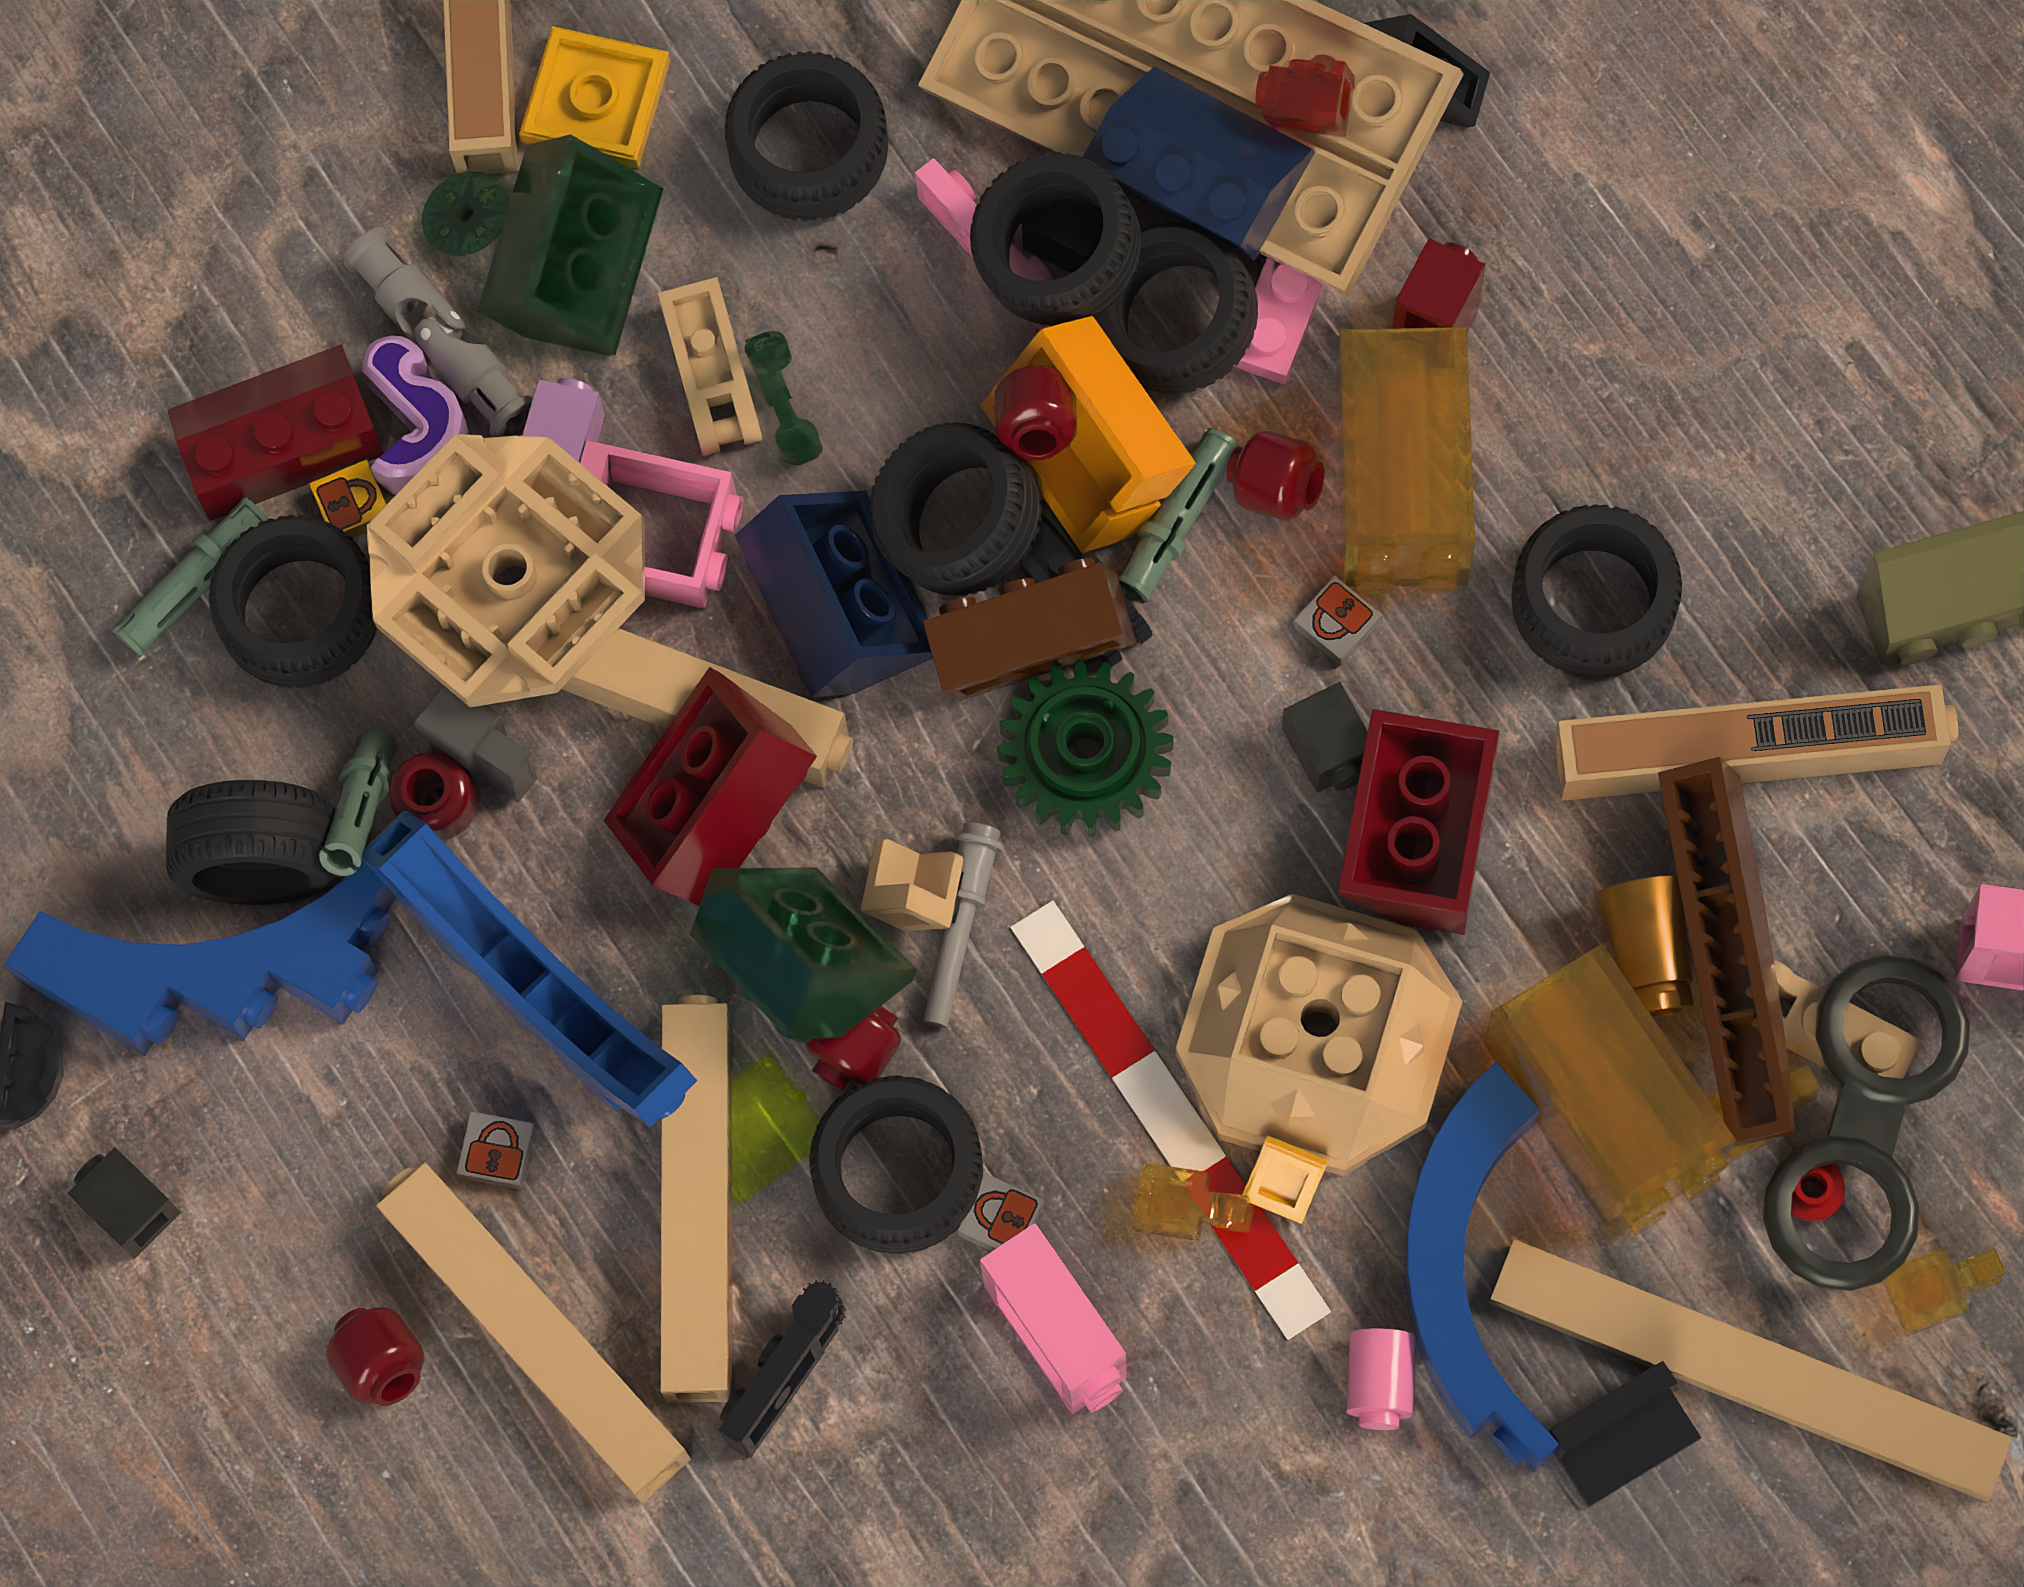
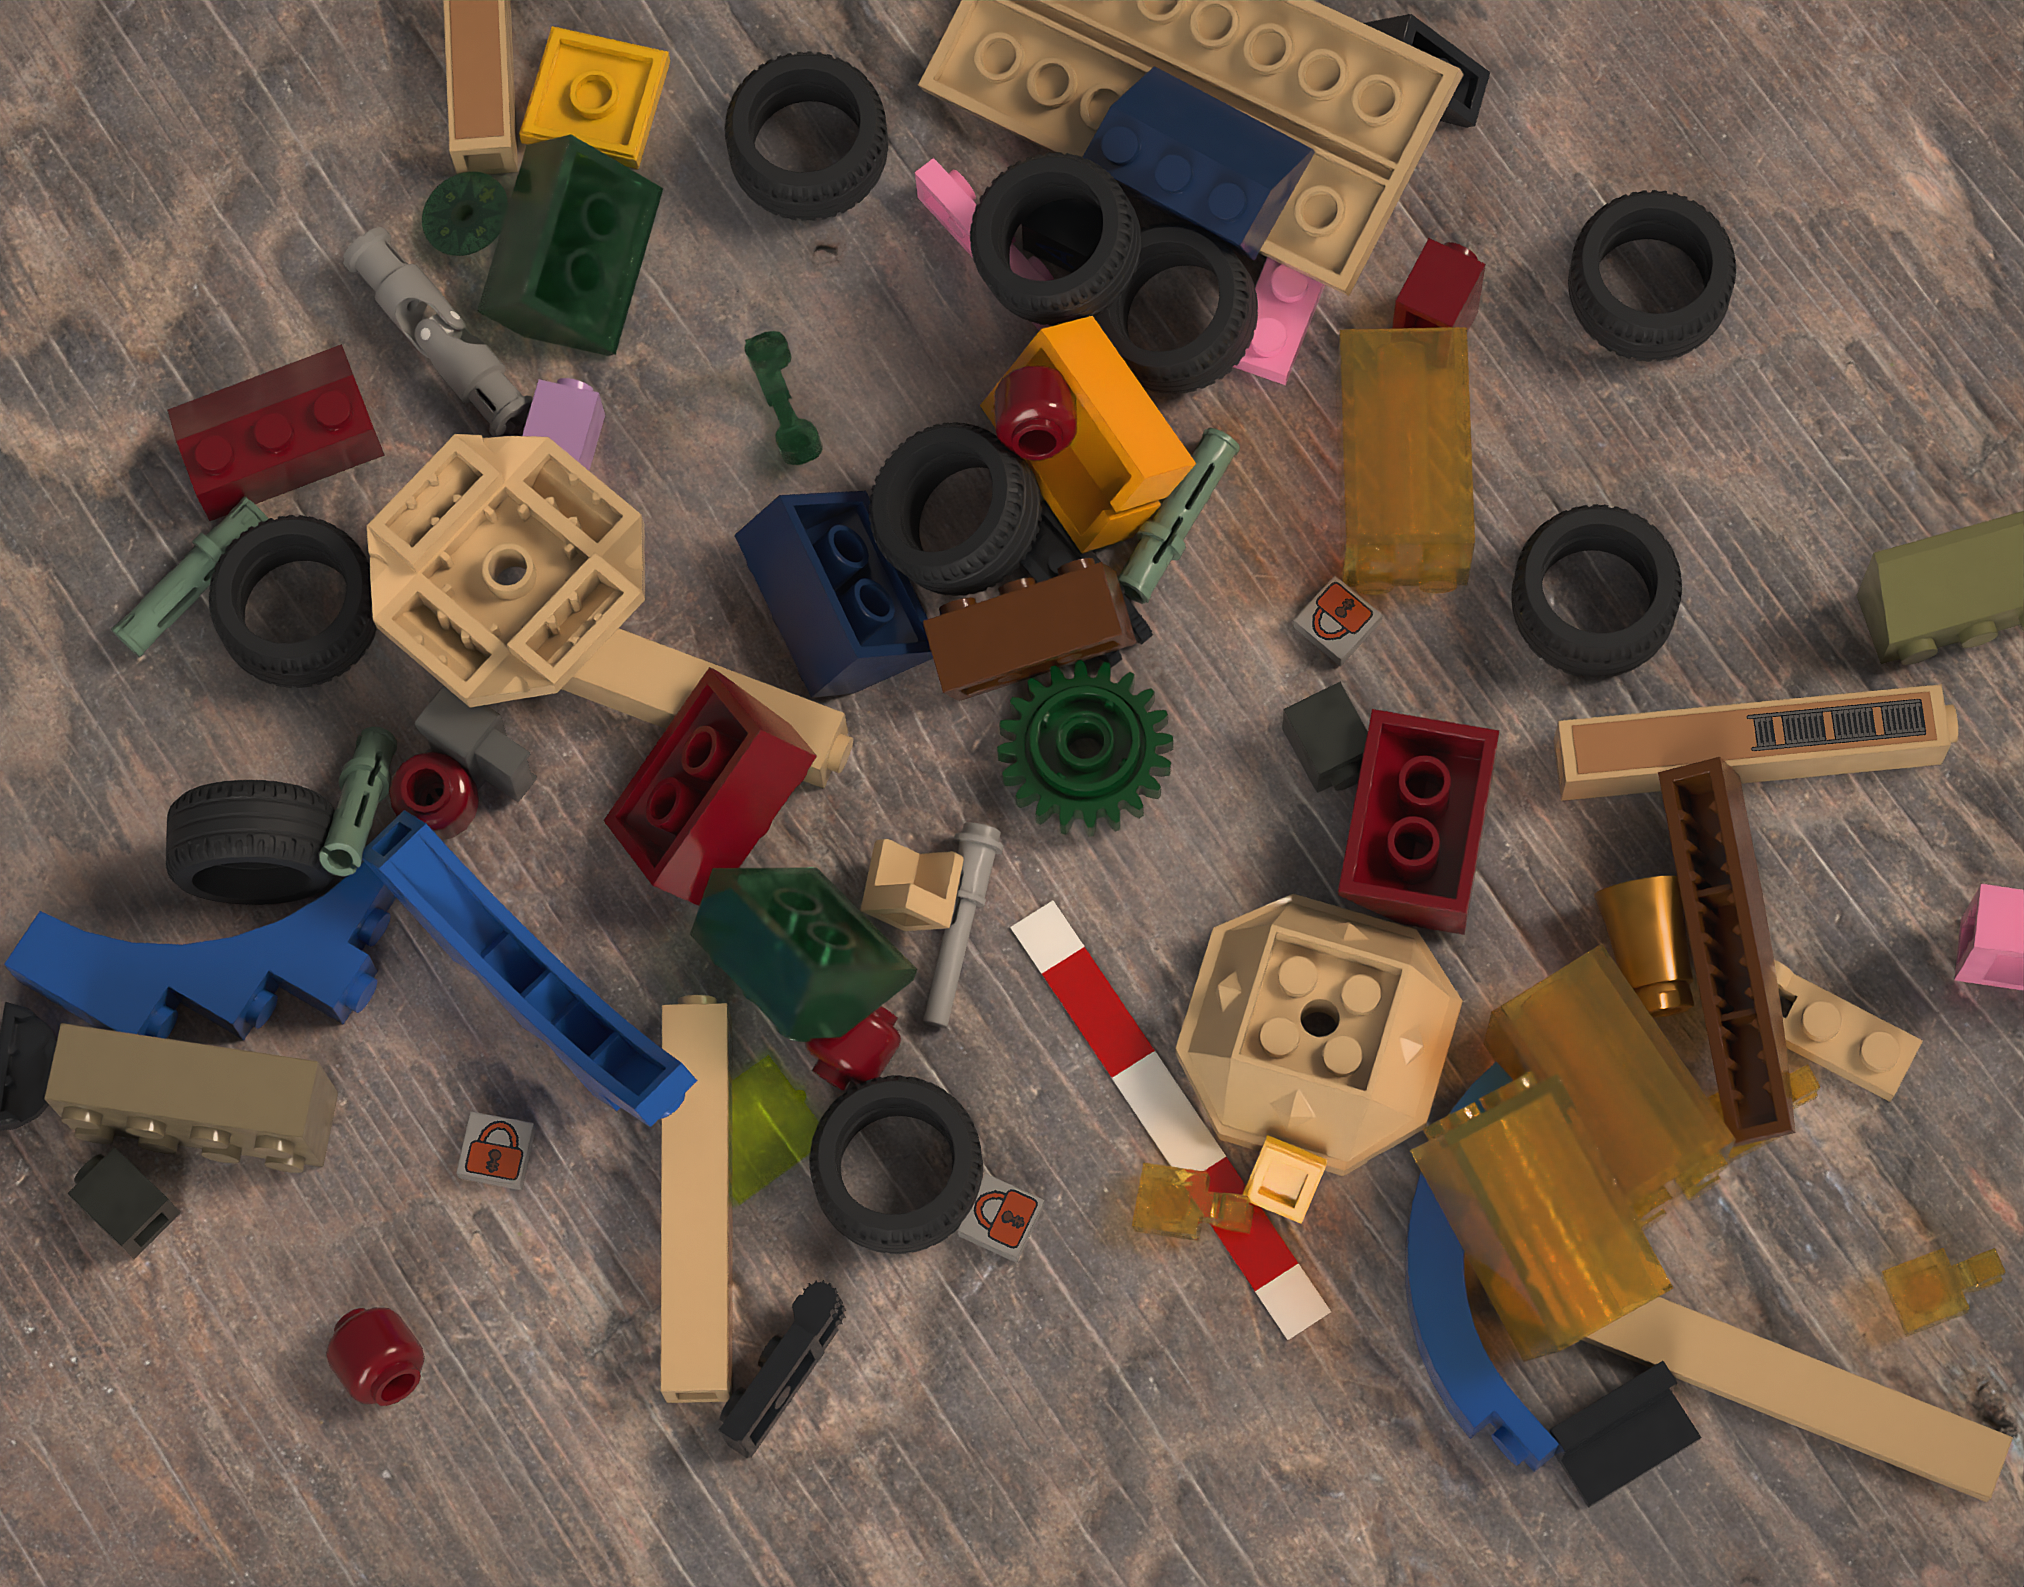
(191, 1097): none -> dark tan brick
(349, 498): tile -> none
(424, 405): lavender animal -> none
(532, 1331): tan brick -> none
(681, 480): bright pink window -> none
(709, 364): tan plate -> none
(1055, 1320): bright pink window -> none
(1276, 475): dark red head -> none
(1306, 97): clear red brick -> none
(1381, 1377): bright pink brick -> none
(1539, 1215): none -> clear yellow brick
(1665, 219): none -> black tyre
(1823, 1207): red plate -> none
(1866, 1122): pearl dark grey bar -> none

